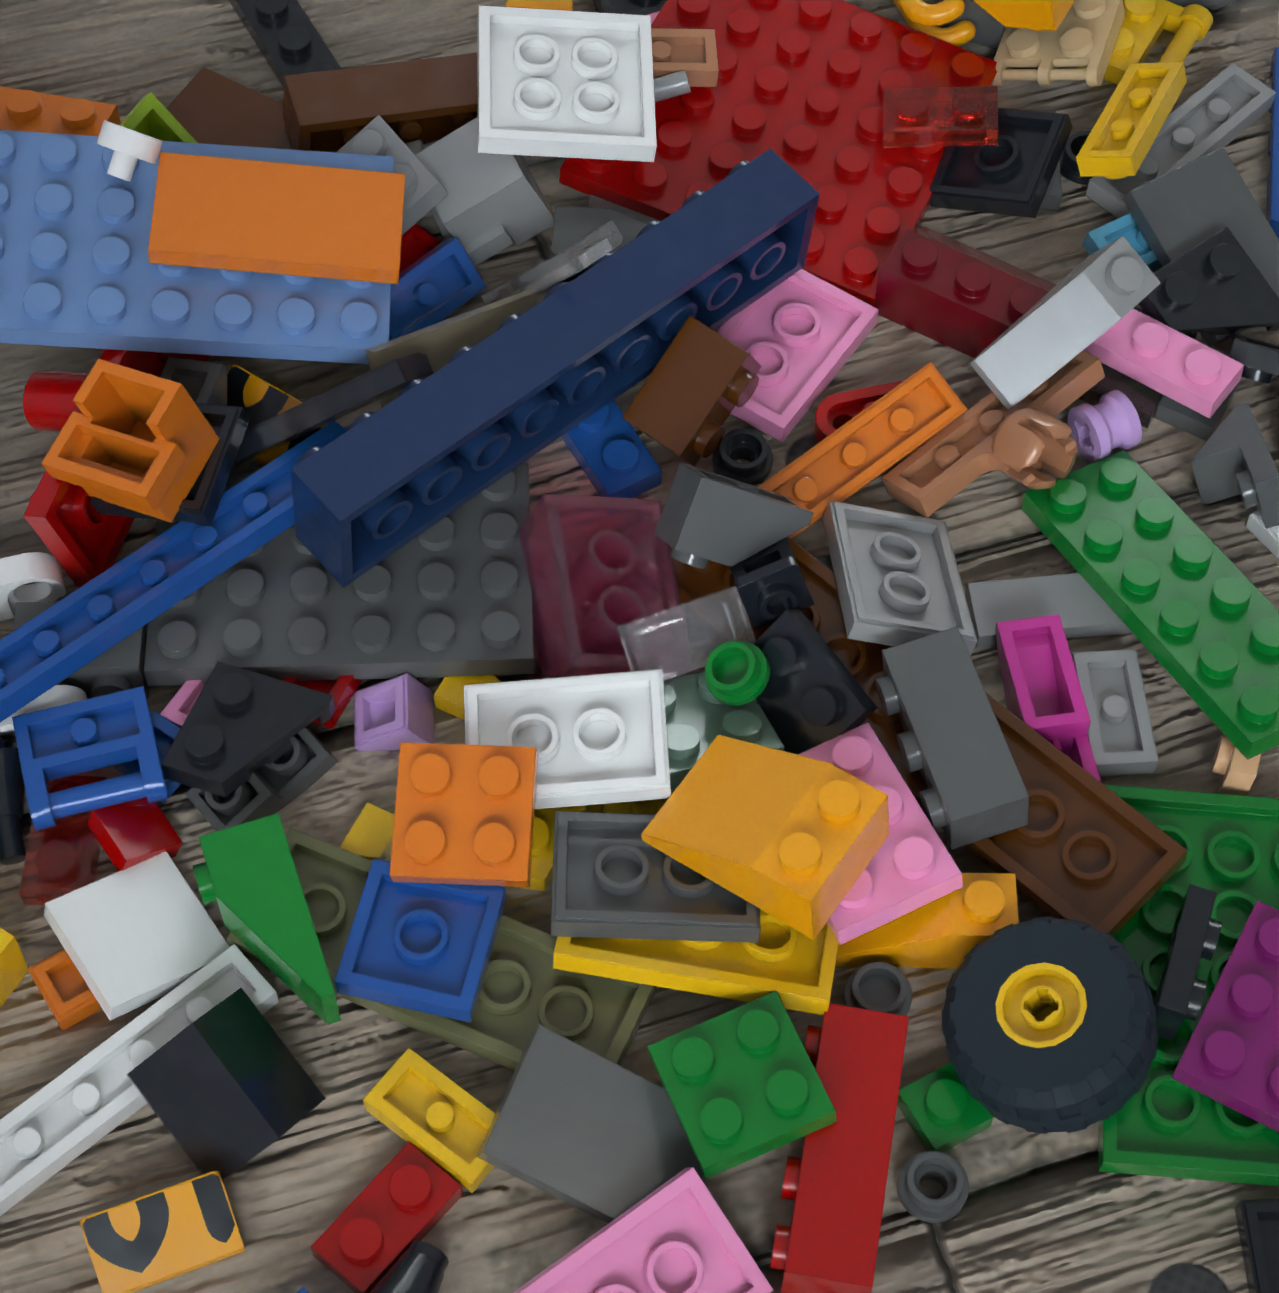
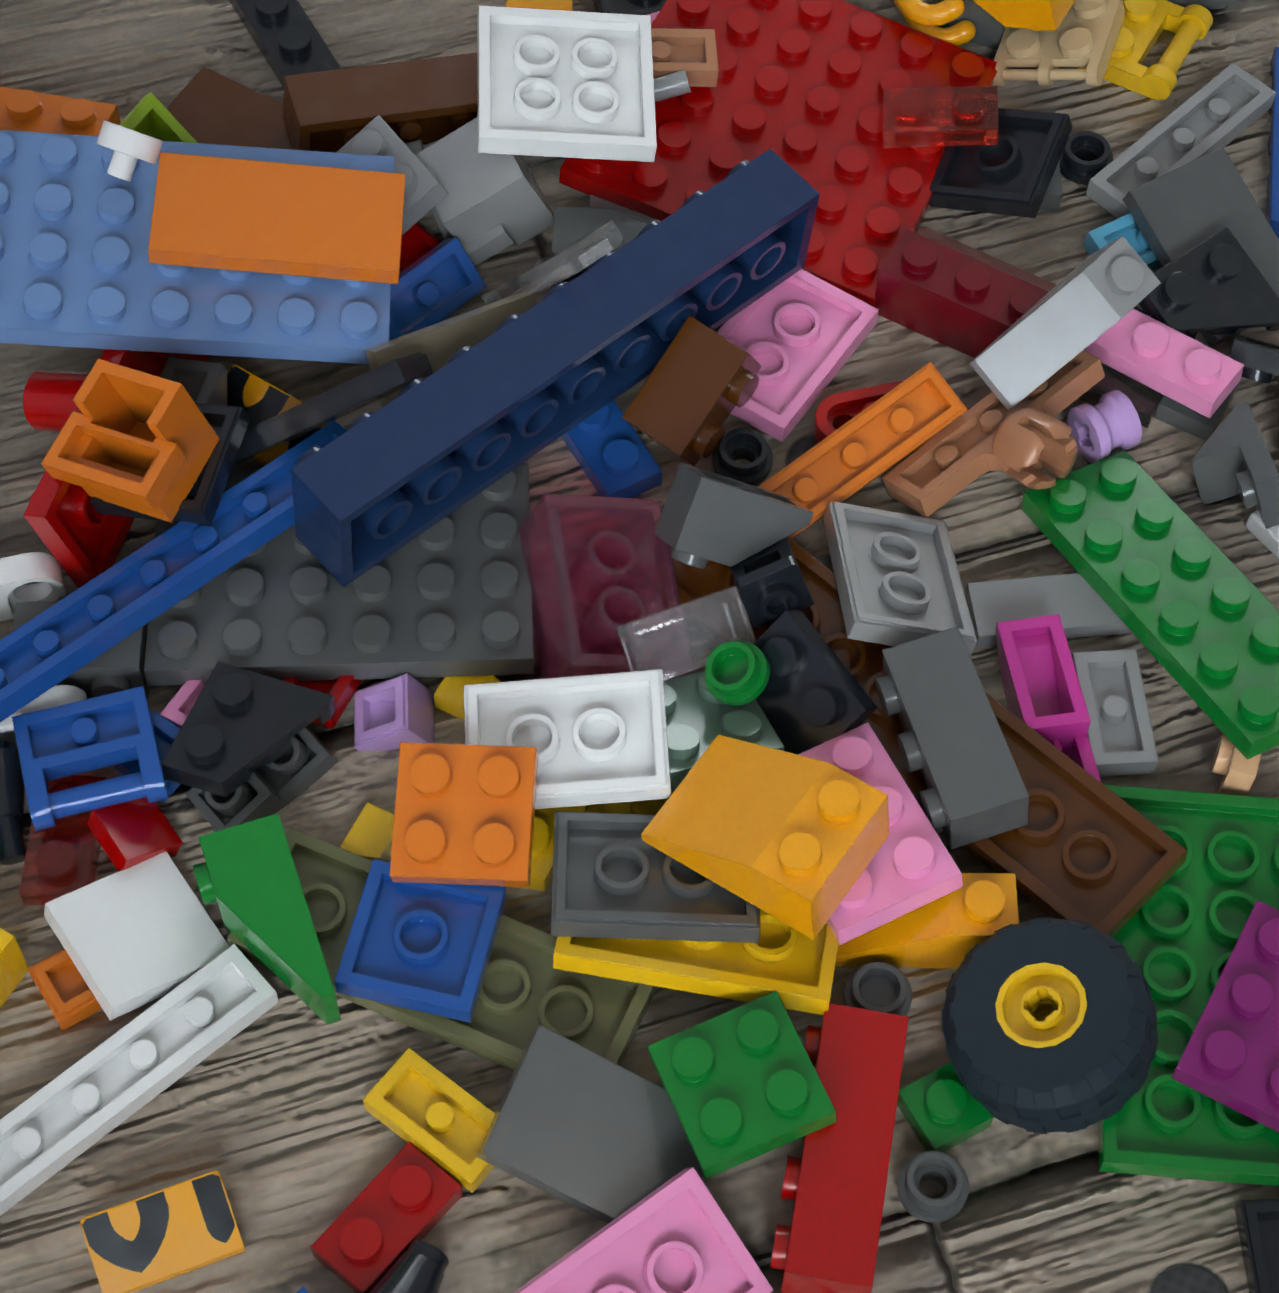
(226, 1086): black slope -> none
(1131, 120): yellow plate -> none
(1192, 938): black plate -> none

